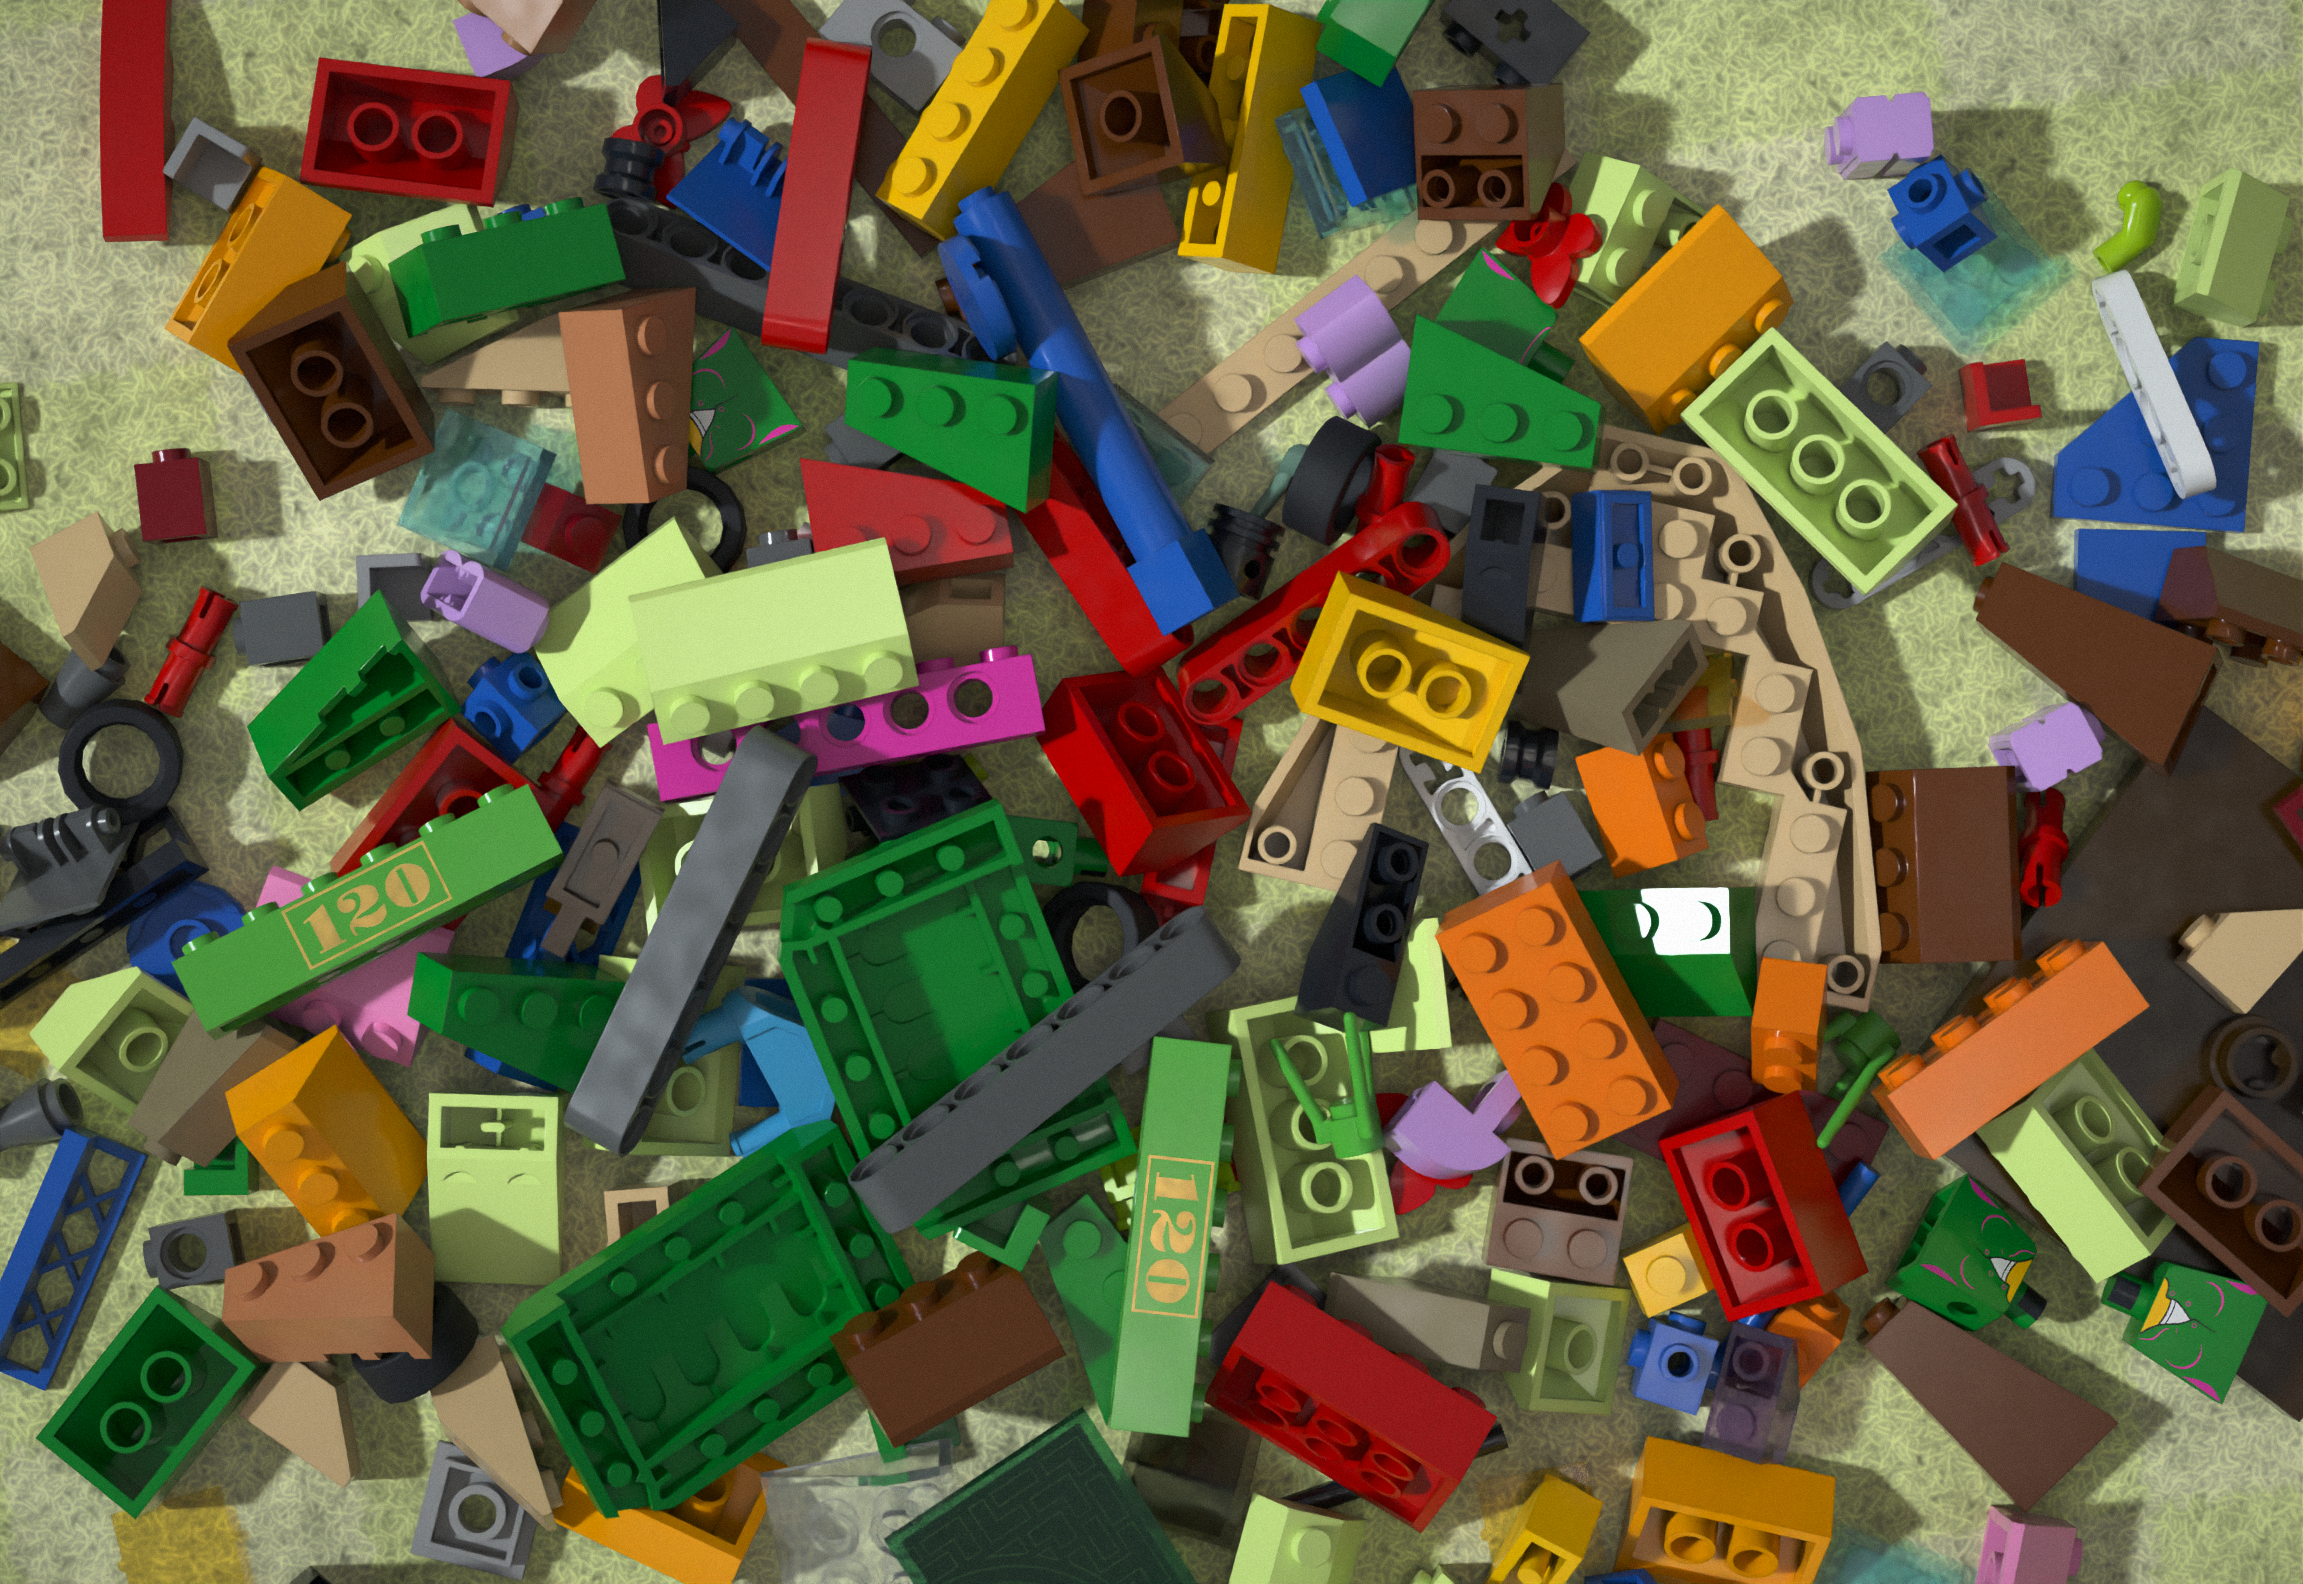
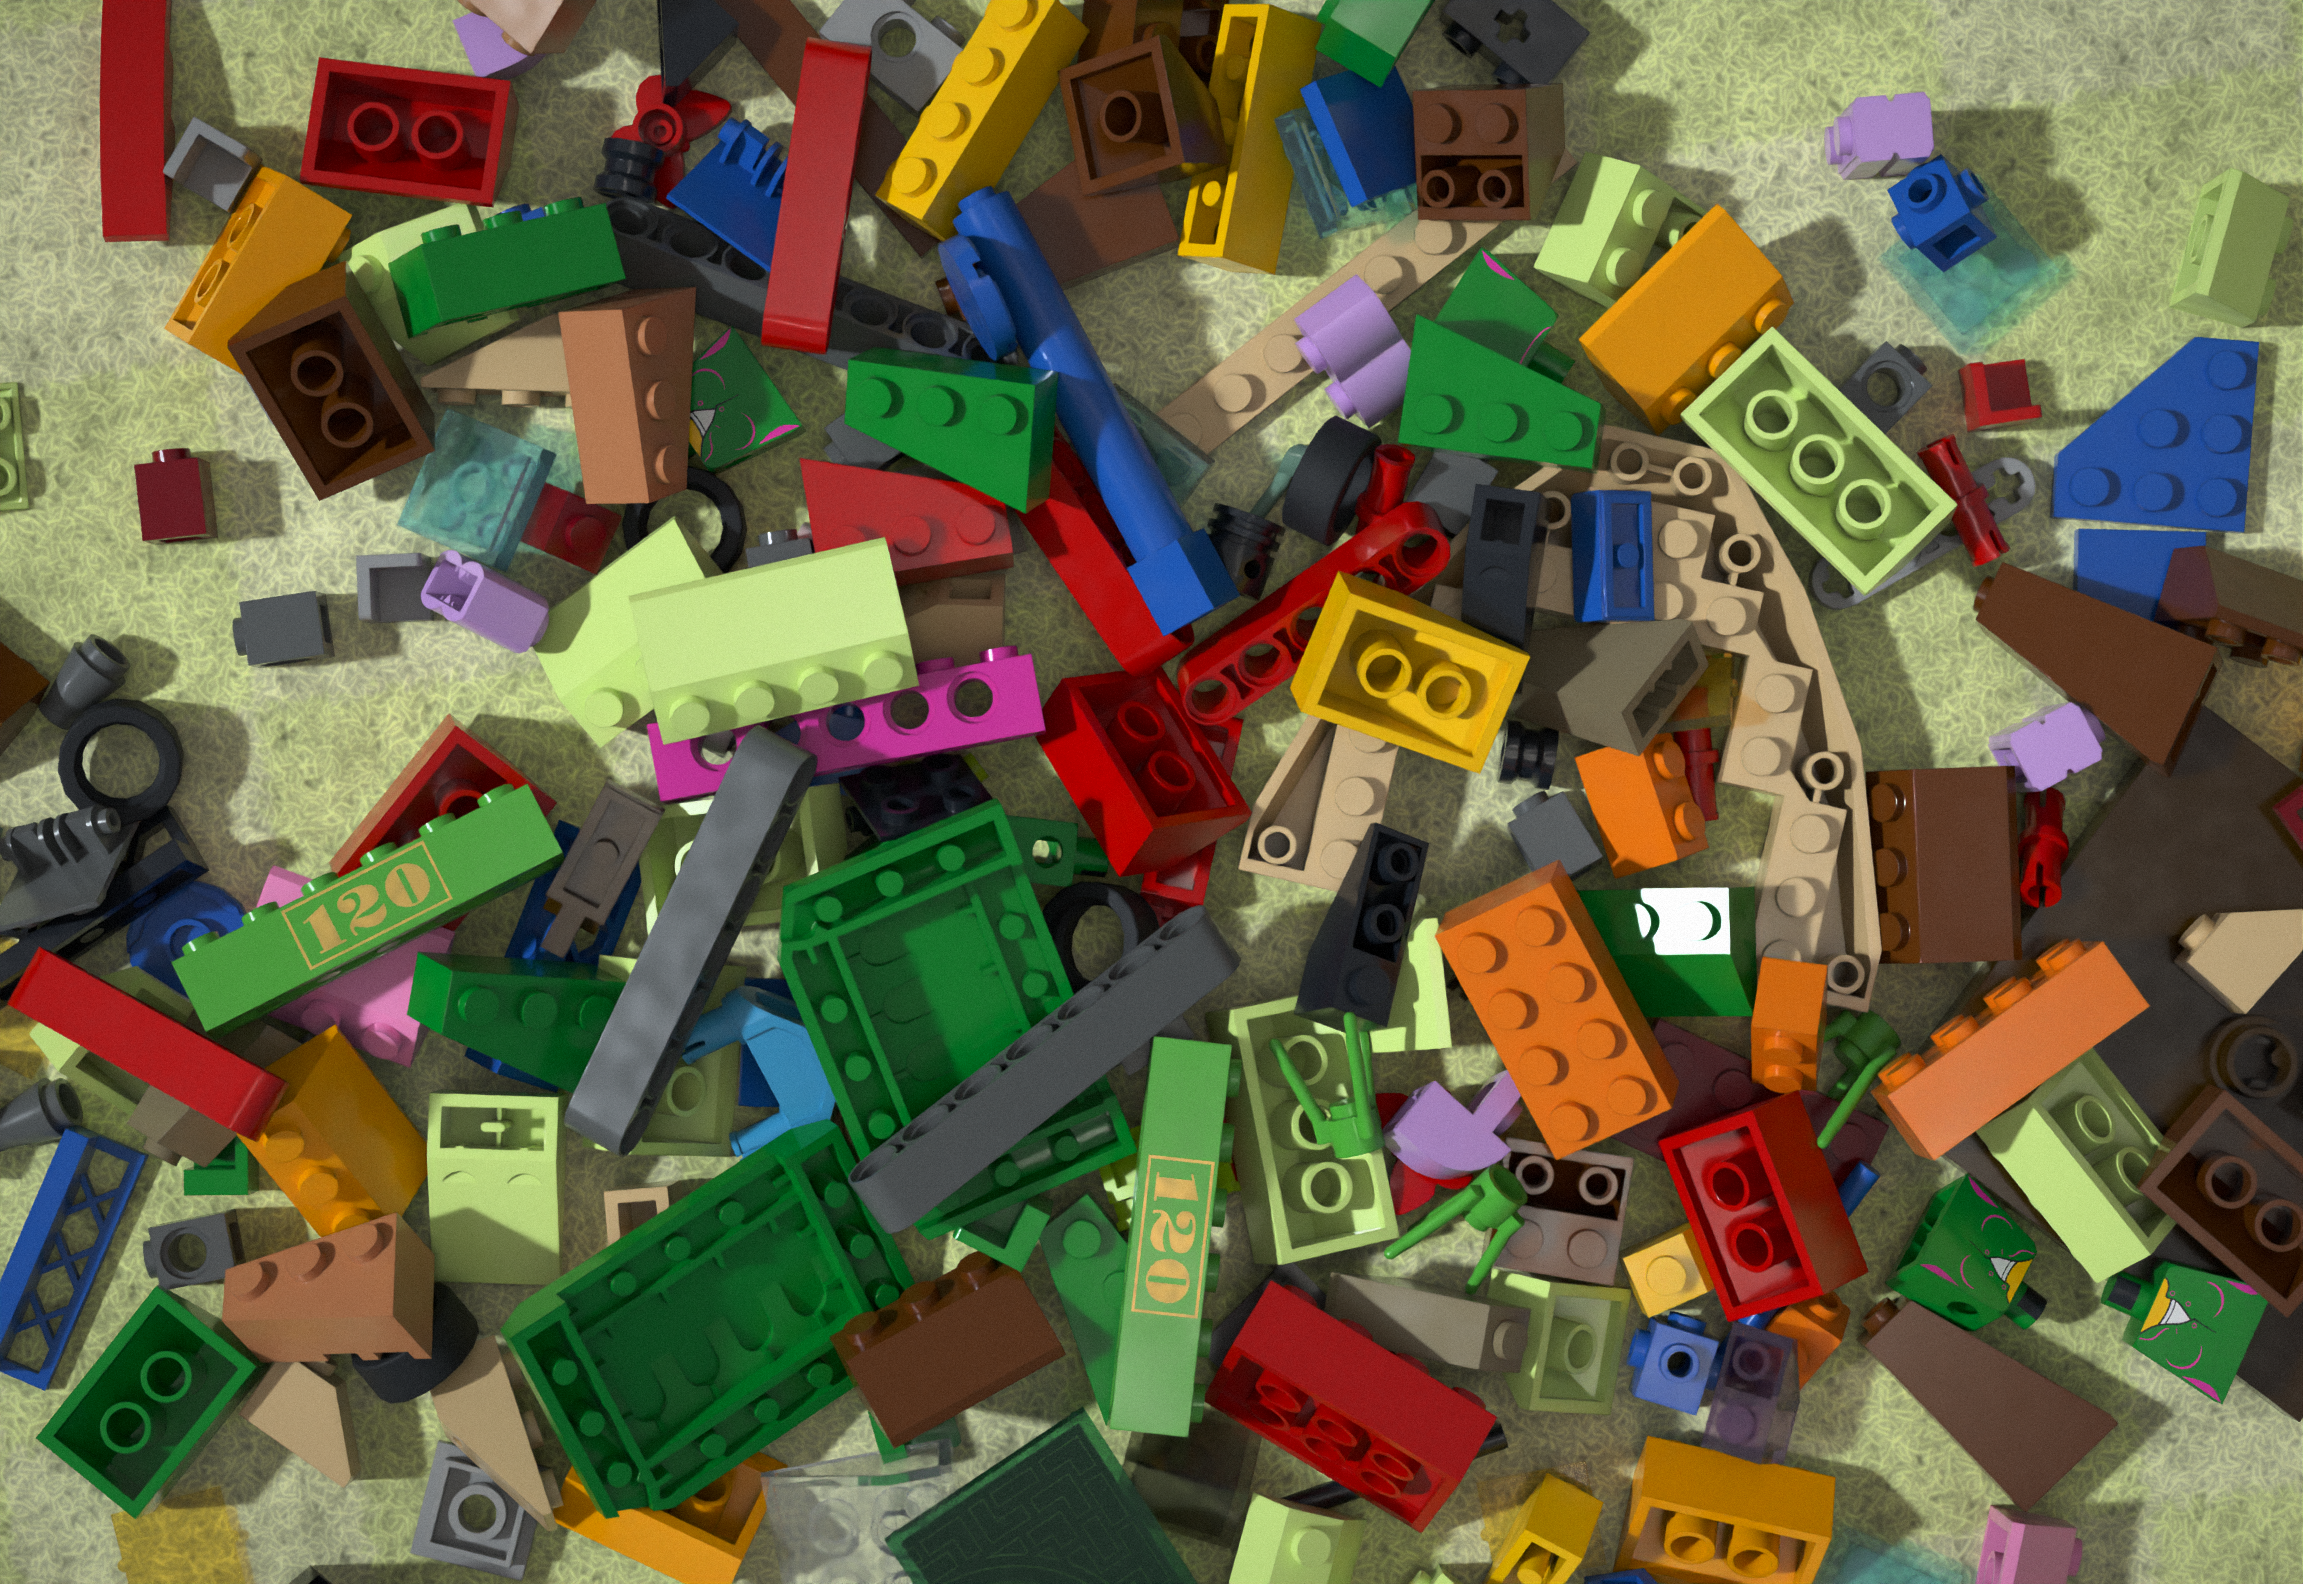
(89, 584): tan slope -> none
(148, 1044): none -> red beam
(191, 652): red pin -> none
(352, 705): green wedge -> none
(512, 704): blue brick -> none
(571, 775): red pin -> none
(1467, 838): white beam -> none
(1484, 1204): none -> bright green plant
(1553, 245): red animal -> none
(2139, 230): lime arm -> none
(2154, 384): white beam -> none

